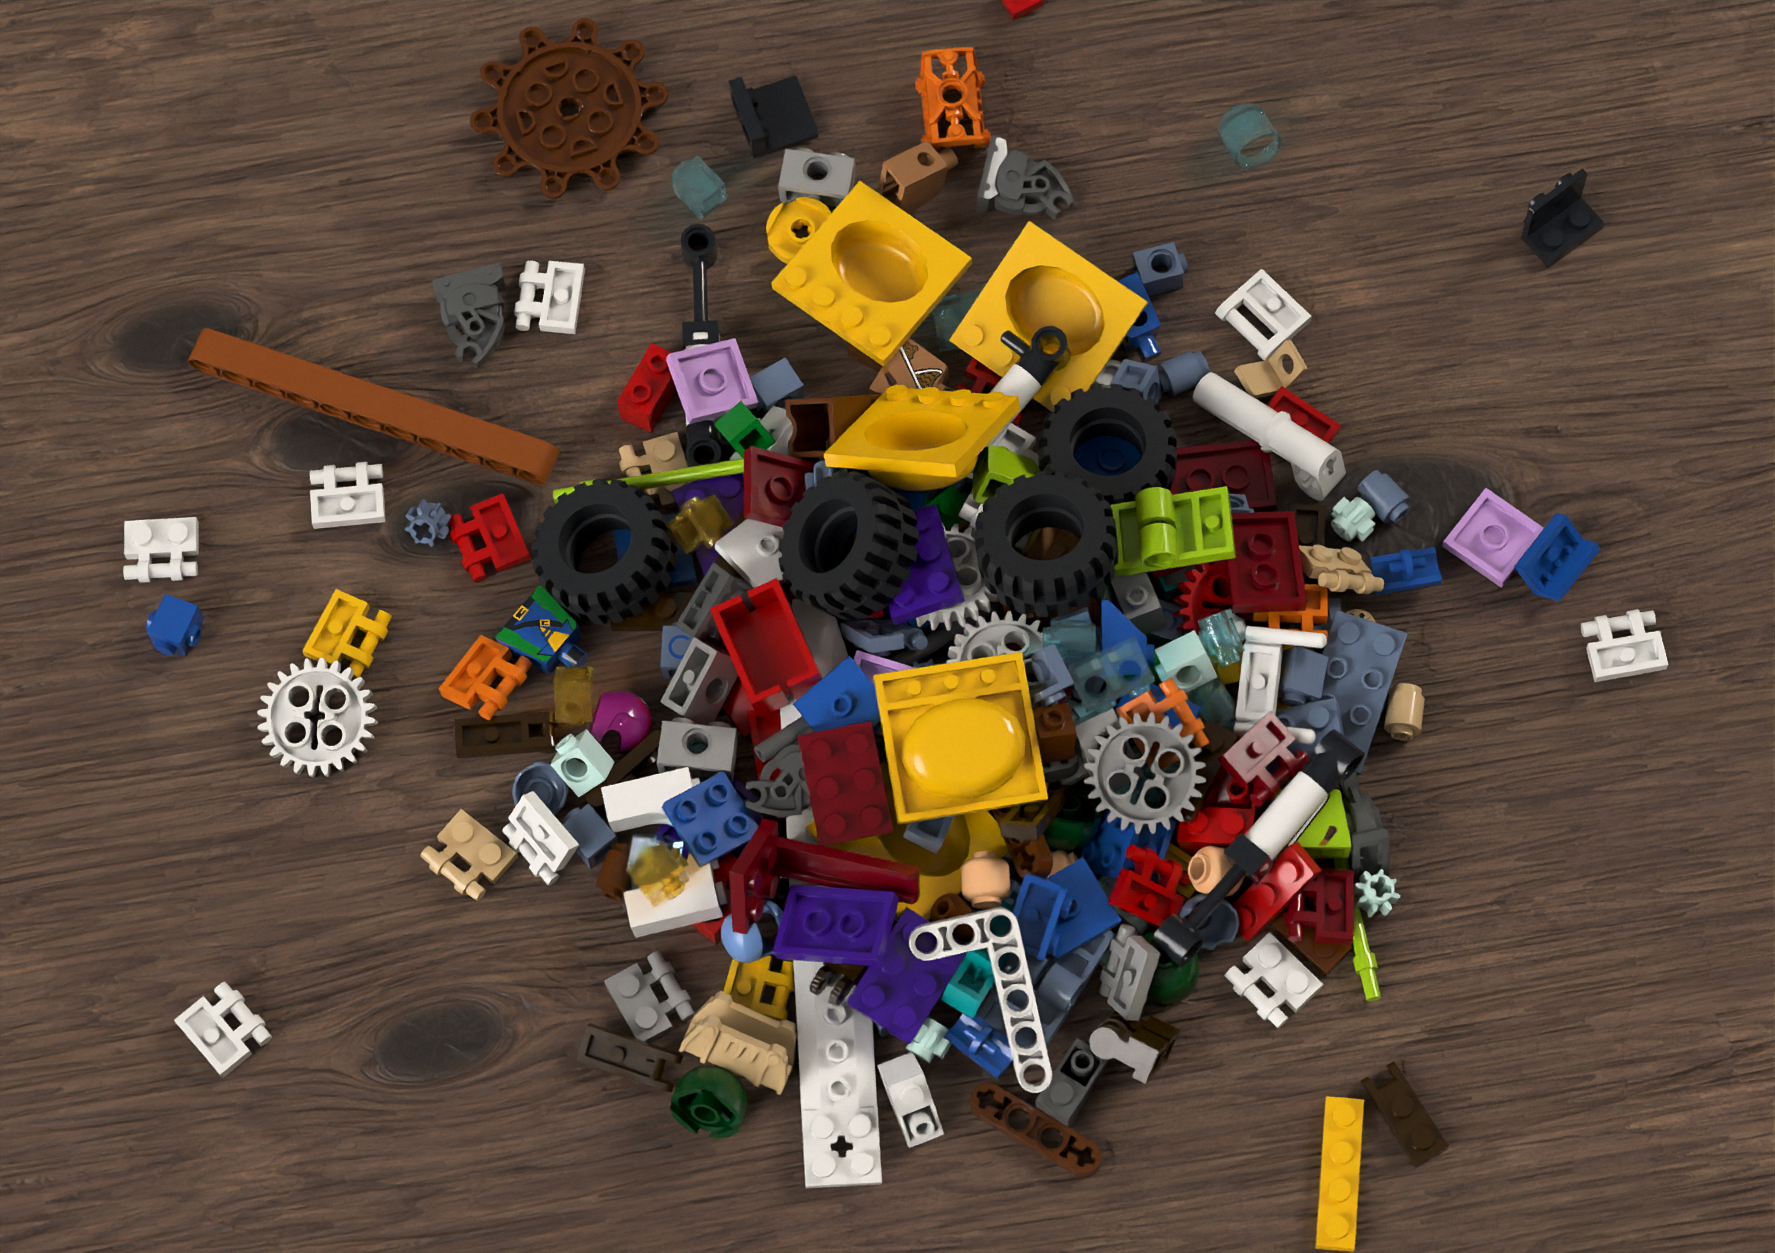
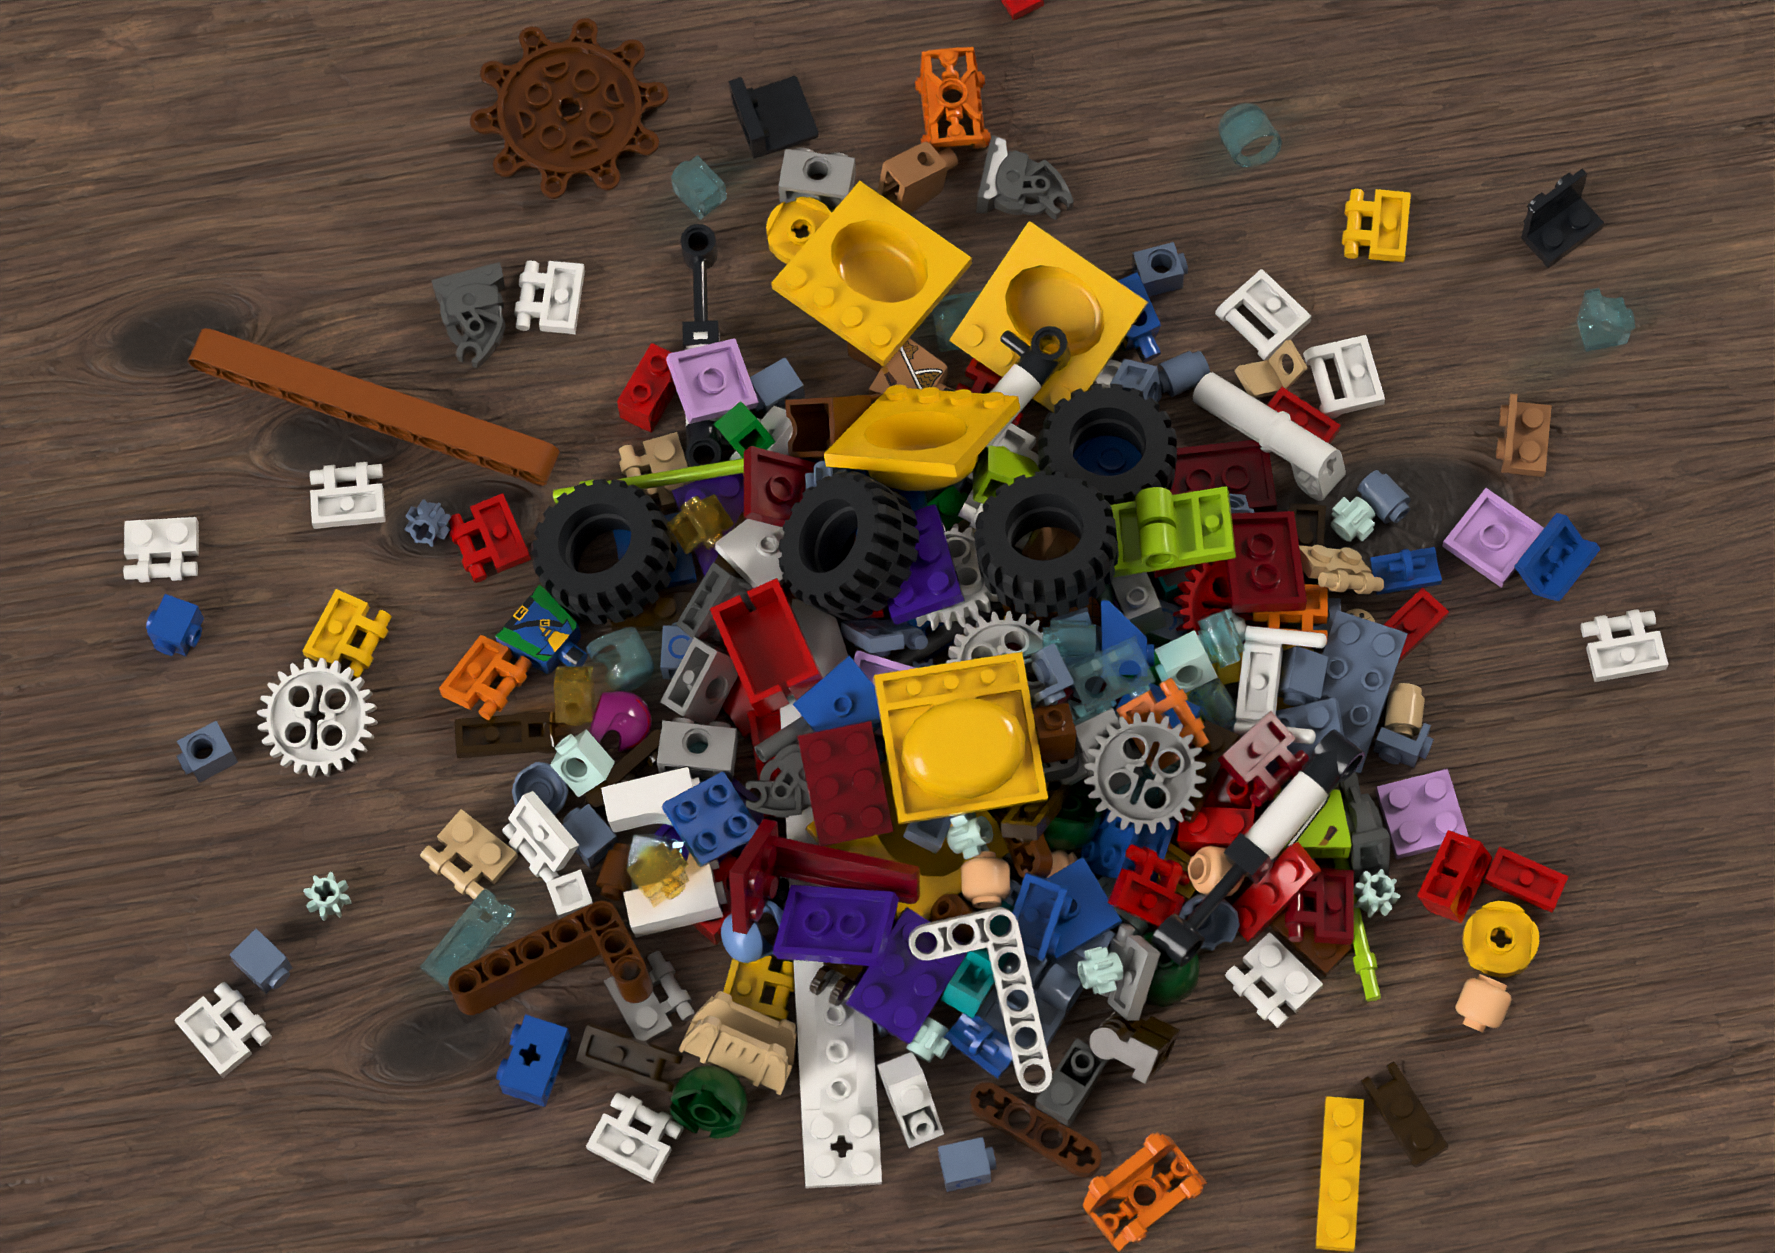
(206, 737): none -> sand blue brick
(261, 962): none -> sand blue brick
(321, 889): none -> light aqua gear
(468, 937): none -> clear light blue plate
(534, 1081): none -> blue brick
(554, 957): none -> reddish brown beam
(569, 893): none -> white plate
(628, 663): none -> clear light blue helmet
(630, 1148): none -> white plate
(966, 1164): none -> sand blue brick
(969, 835): none -> light aqua gear
(1100, 970): none -> light aqua gear
(1136, 1173): none -> orange piece
(1355, 371): none -> white plate
(1388, 228): none -> yellow plate
(1400, 749): none -> sand blue bracket
(1418, 619): none -> red plate
(1420, 812): none -> lavender plate
(1454, 876): none -> red brick
(1483, 1003): none -> light nougat head
(1517, 926): none -> yellow plate
(1525, 437): none -> medium nougat bracket
(1525, 879): none -> red plate
(1604, 321): none -> clear light blue arch

